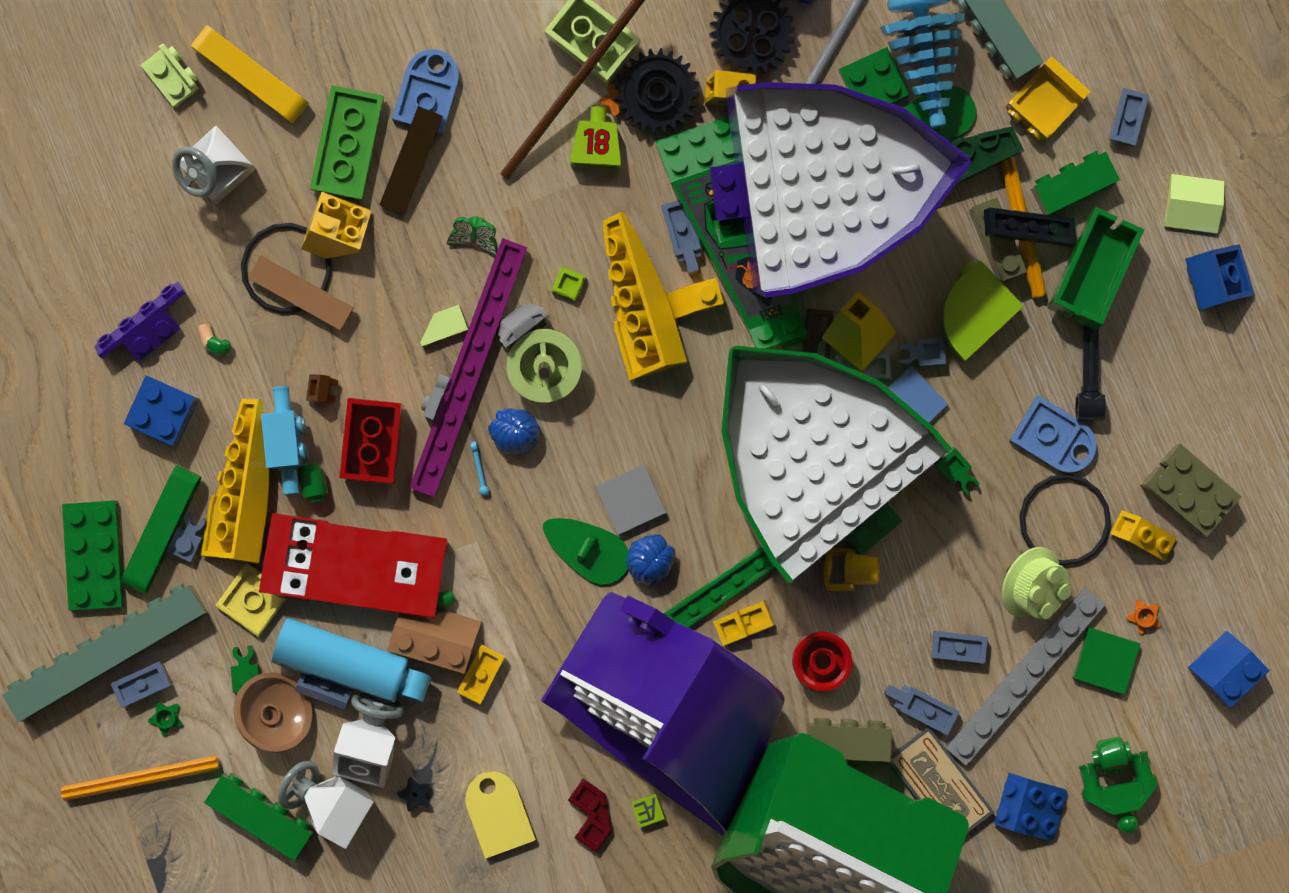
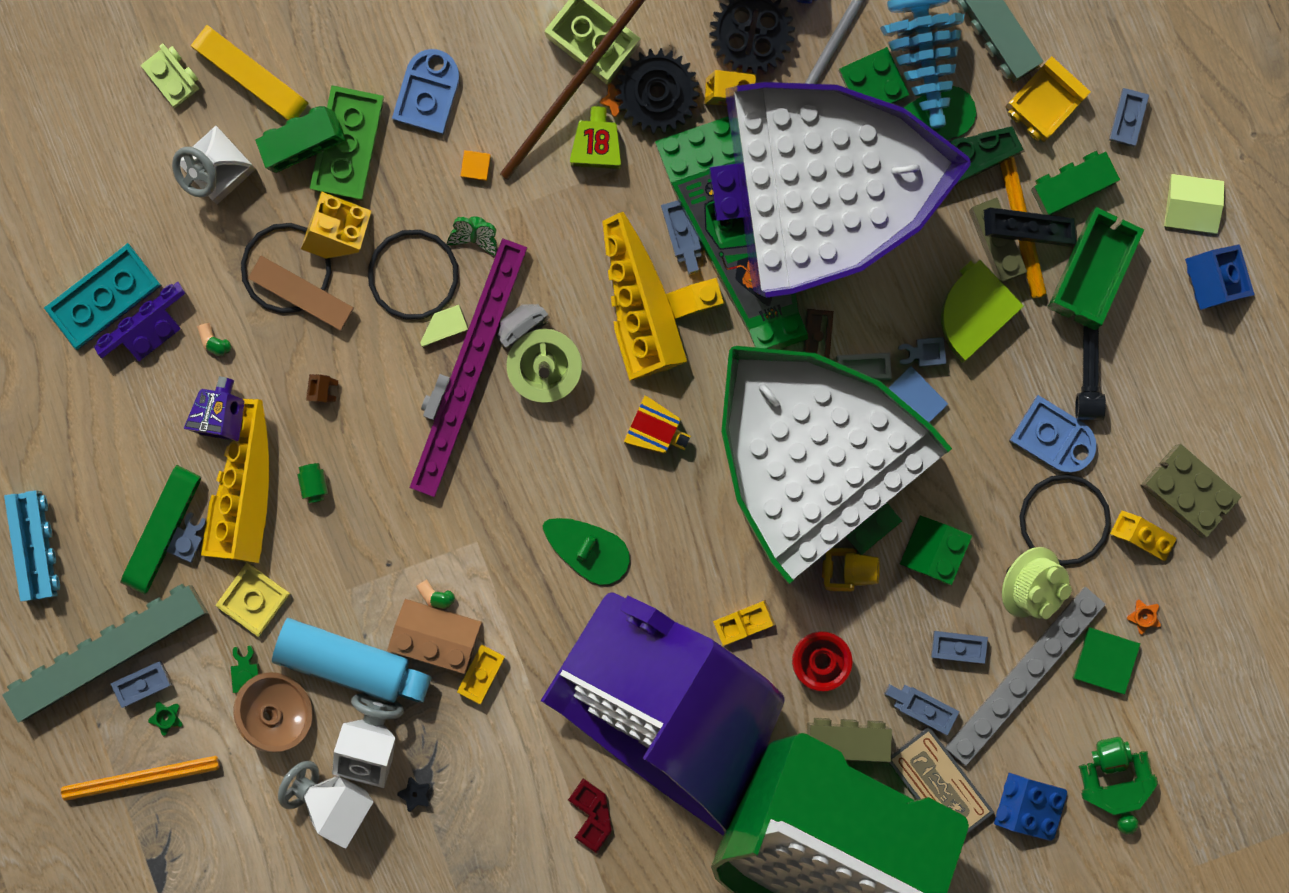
(31, 545): none -> medium azure brick
(92, 555): green plate -> none
(102, 296): none -> teal tile
(161, 411): blue brick -> none
(217, 412): none -> dark purple torso
(259, 816): green brick -> none
(284, 440): medium azure brick -> none
(299, 139): none -> green brick
(324, 690): sand blue plate -> none
(353, 566): red piece -> none
(371, 275): none -> black piece
(371, 441): red brick -> none
(411, 160): dark brown tile -> none
(475, 165): none -> light orange tile
(484, 490): medium azure hinge -> none
(498, 816): light yellow tile -> none
(514, 431): blue hair -> none
(568, 283): lime tile -> none
(631, 499): light grey tile -> none
(647, 810): lime tile -> none
(650, 559): blue hair -> none
(655, 428): none -> torso
(721, 589): green tile -> none
(859, 332): yellow slope -> none
(935, 550): none -> green slope
(955, 468): green plate -> none
(1228, 669): blue slope -> none

